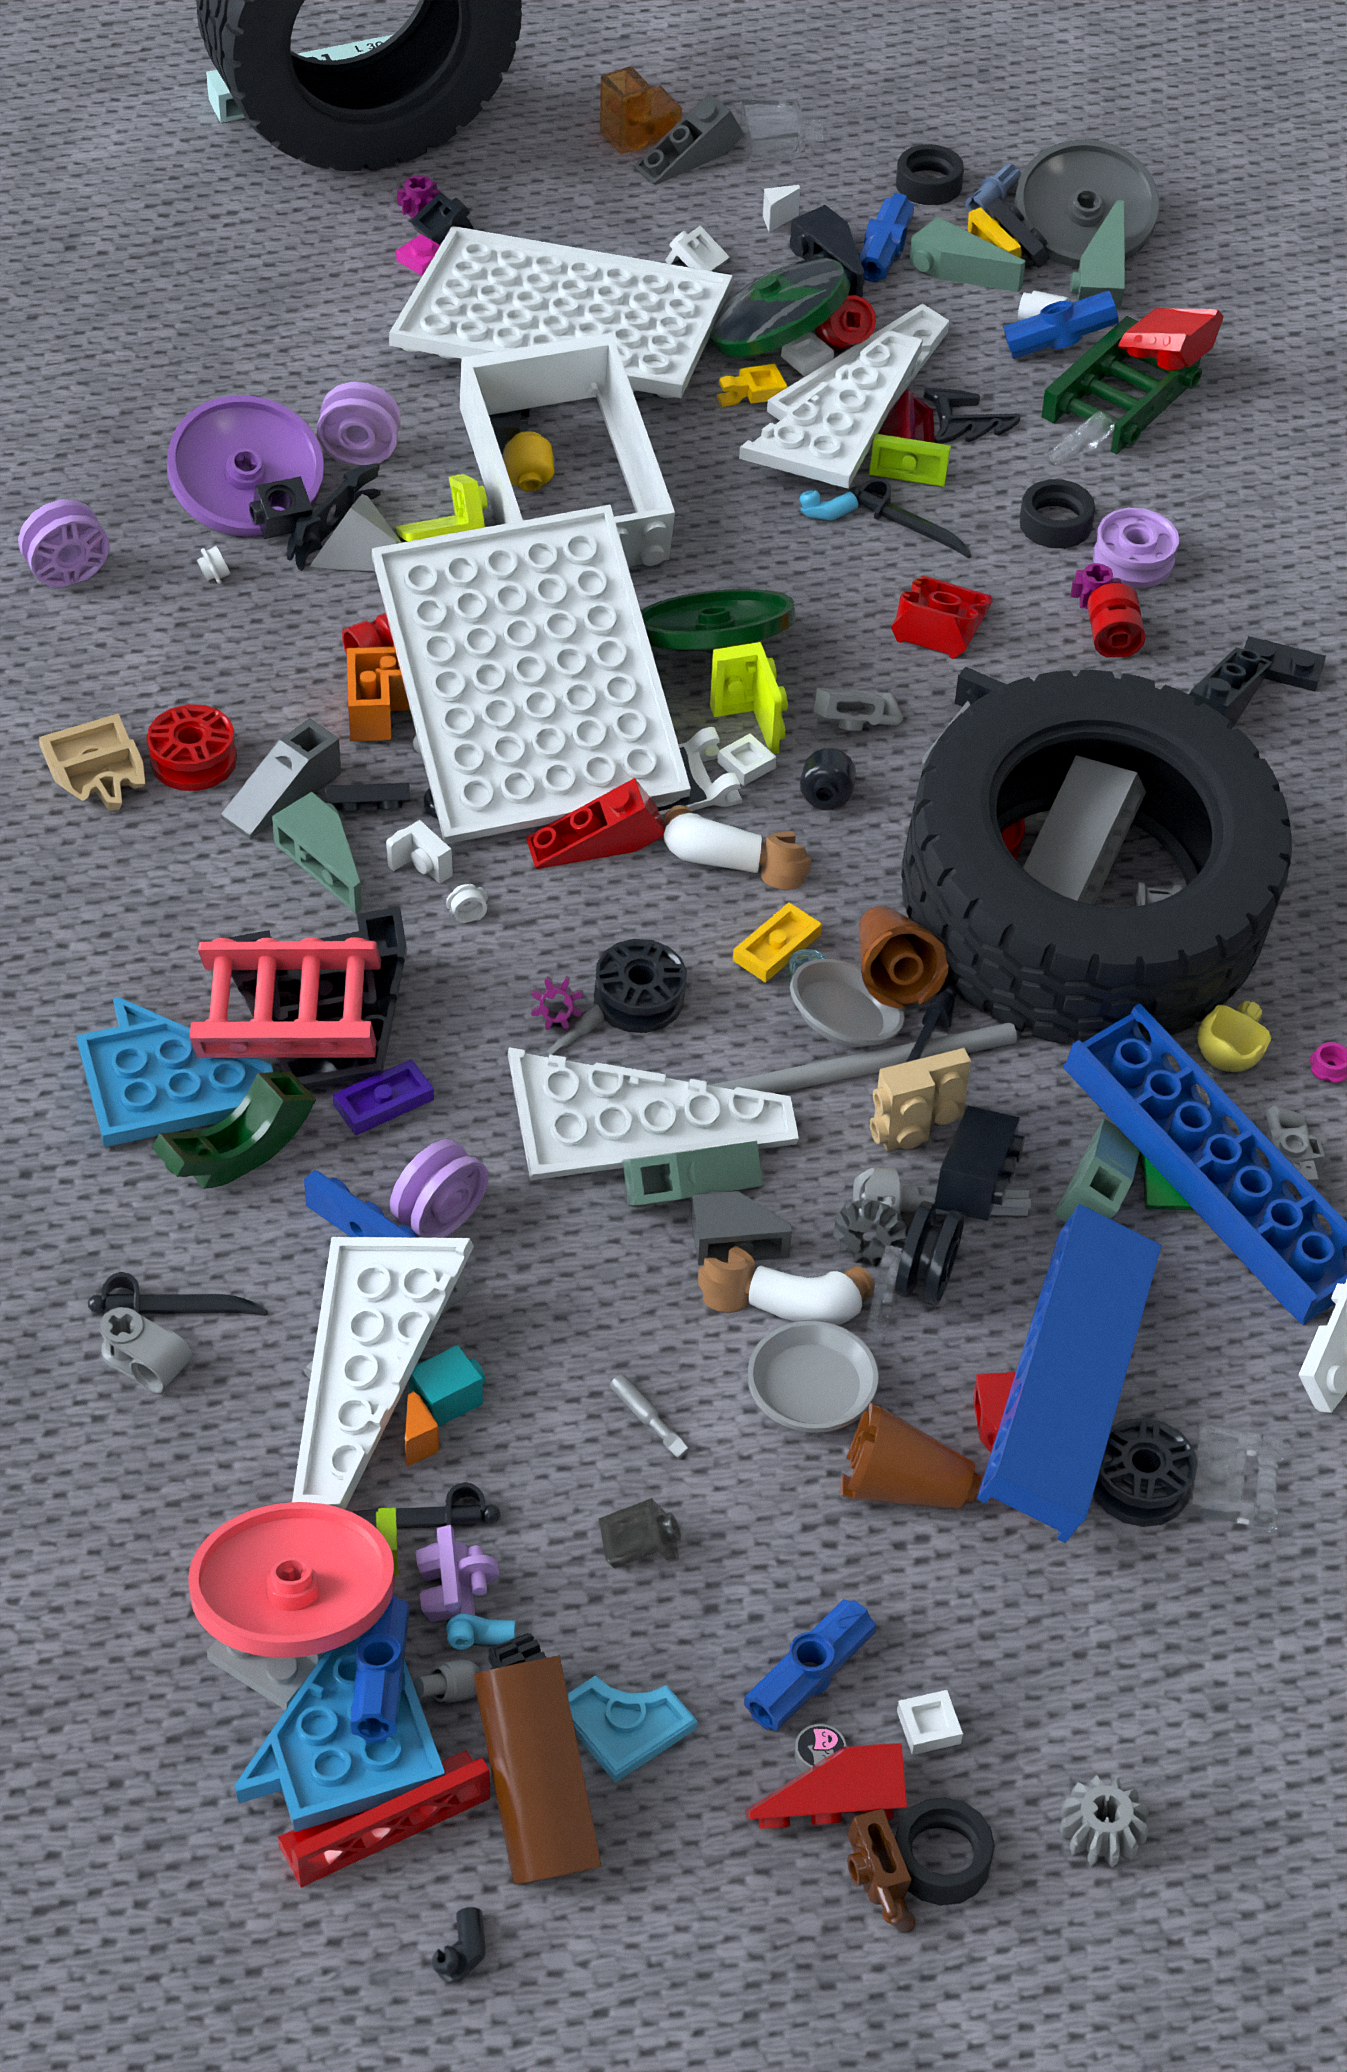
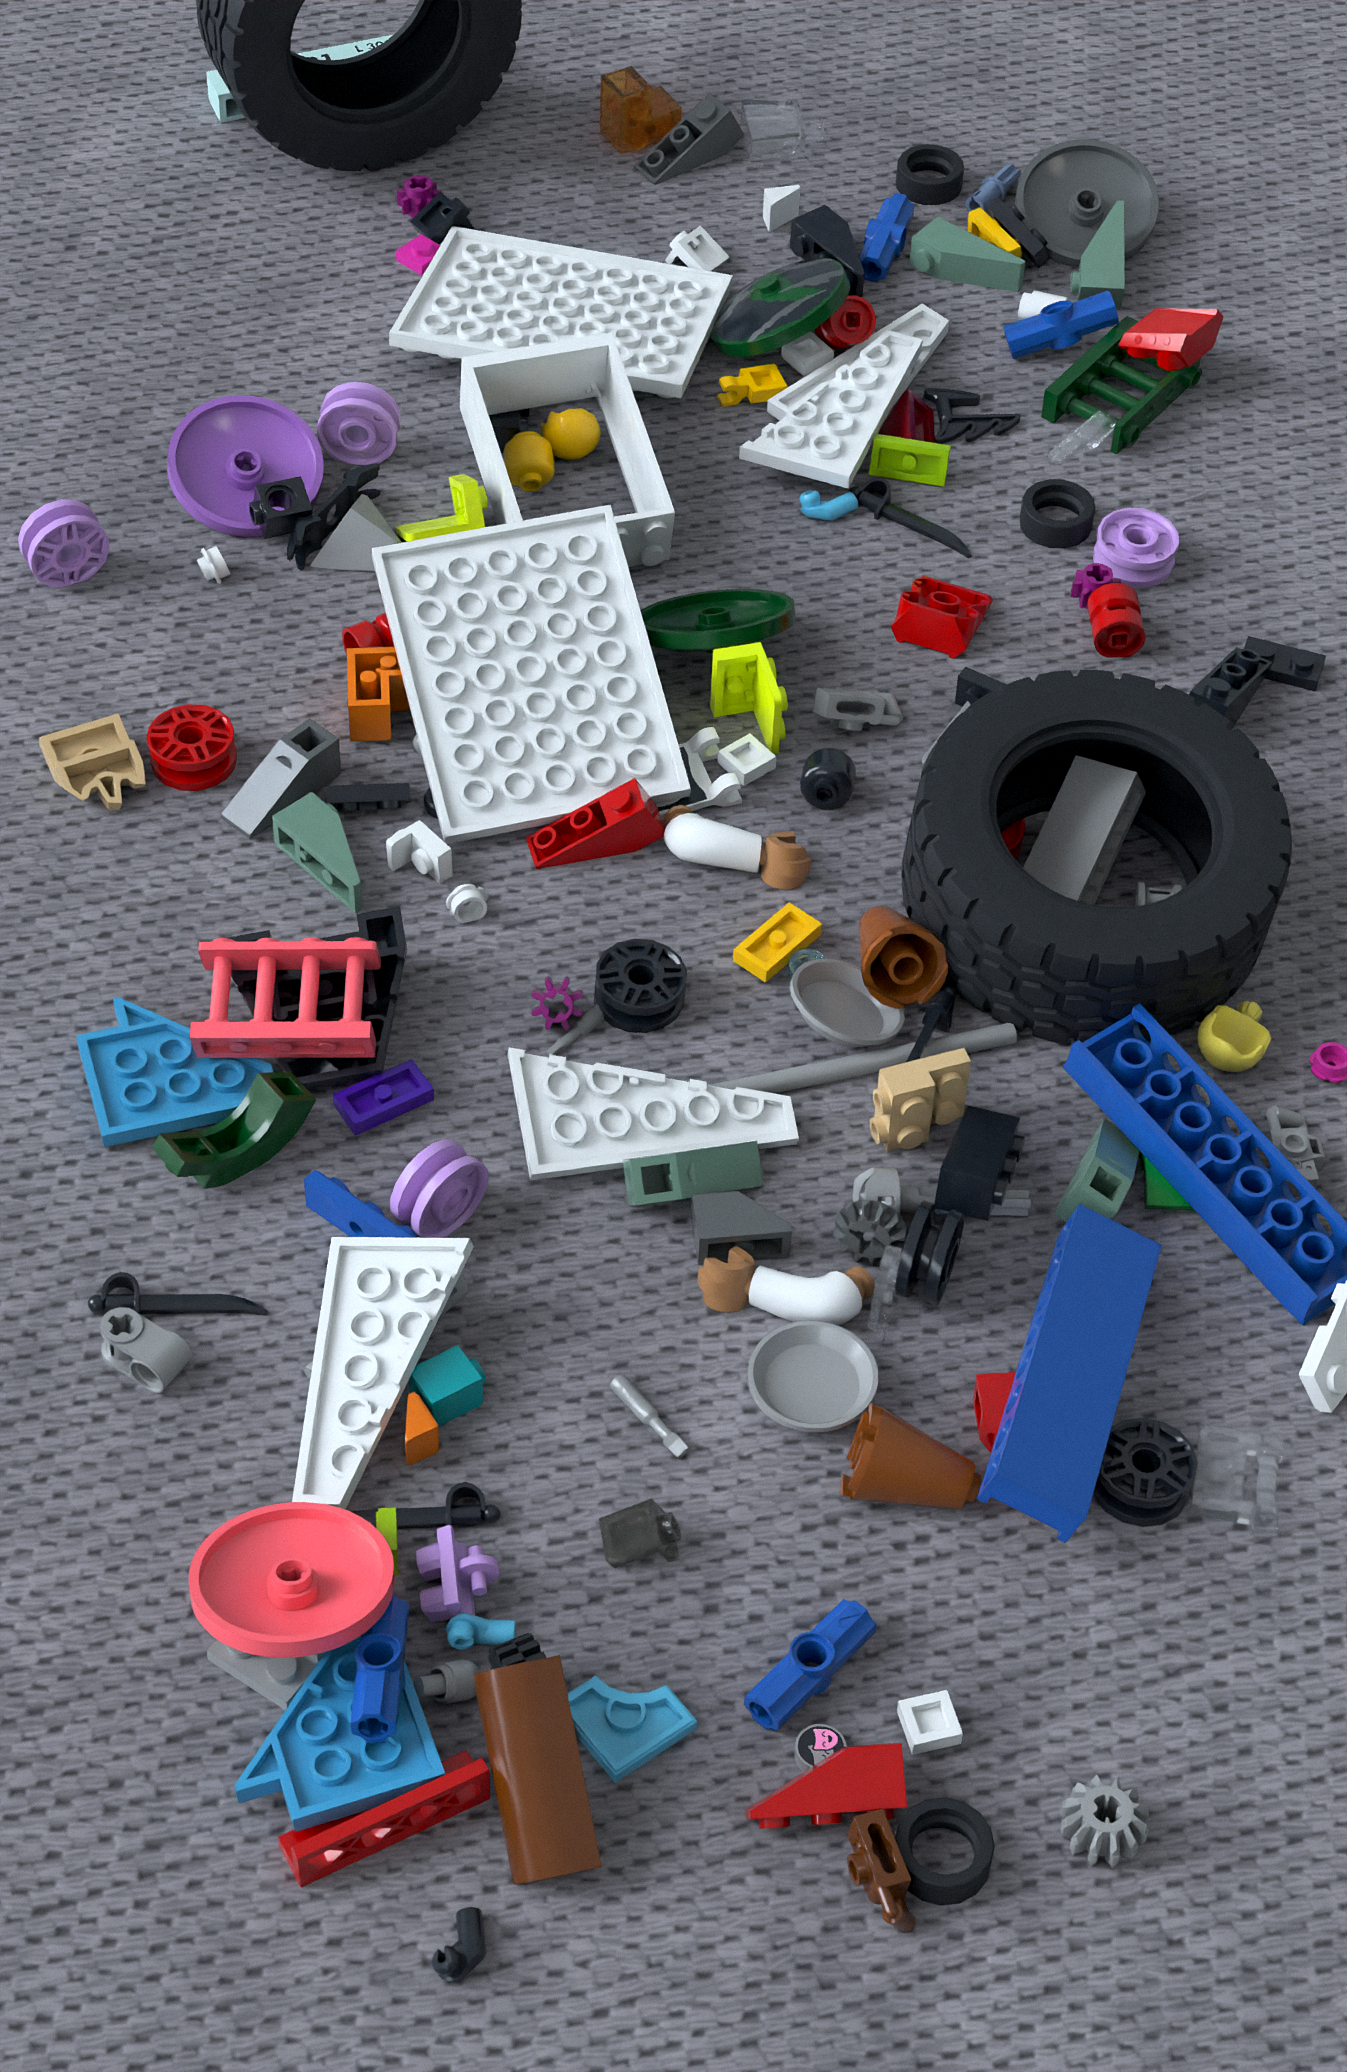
(572, 433): none -> yellow hair

